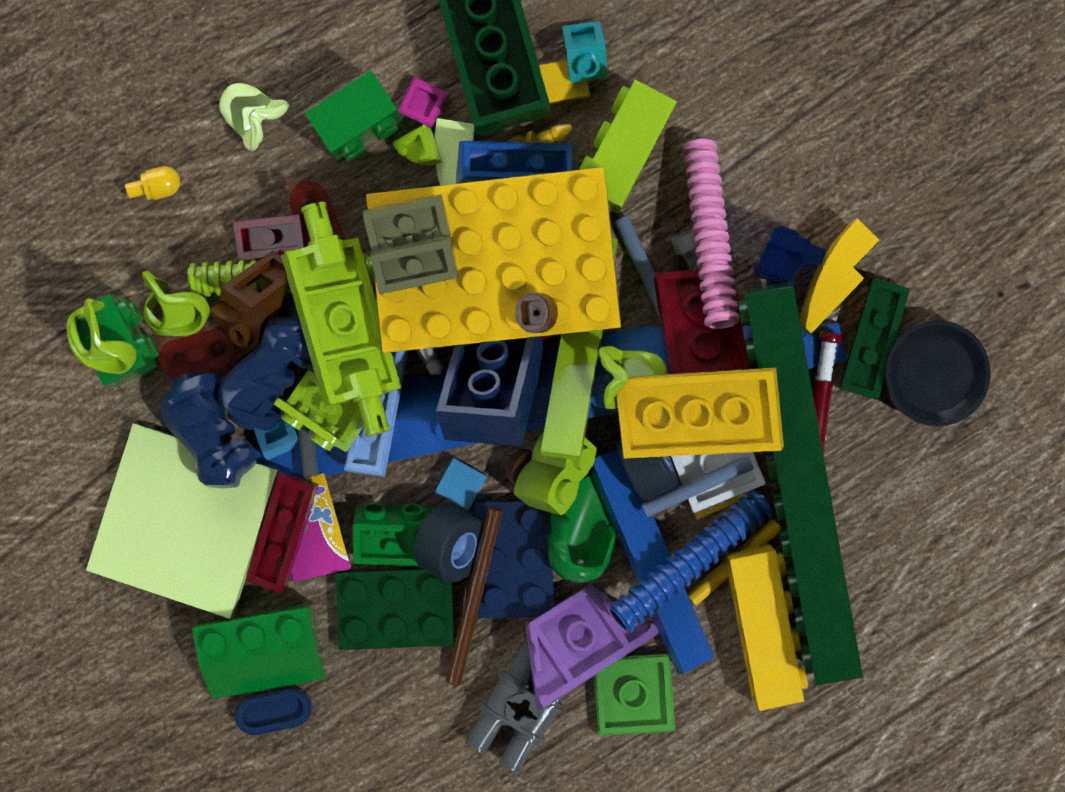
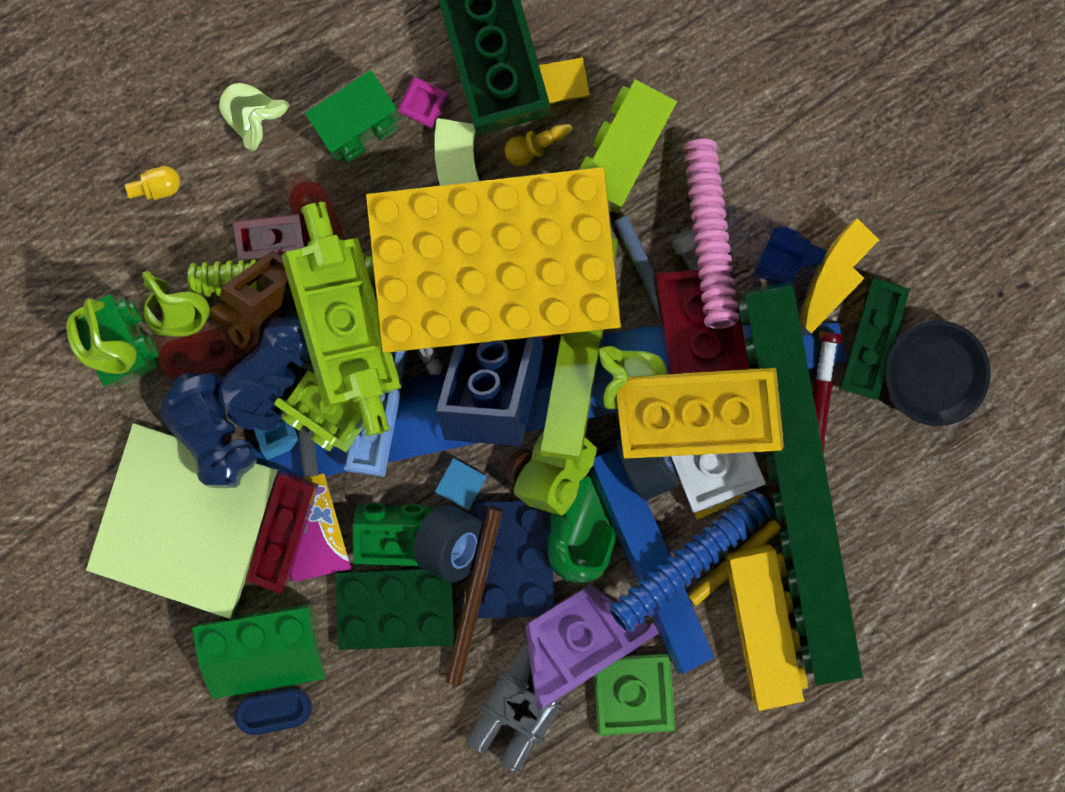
(410, 244): olive slope -> none
(419, 146): lime tile -> none
(510, 159): blue slope -> none
(536, 312): reddish brown tile -> none
(585, 51): teal bracket -> none
(697, 486): sand blue piece -> none

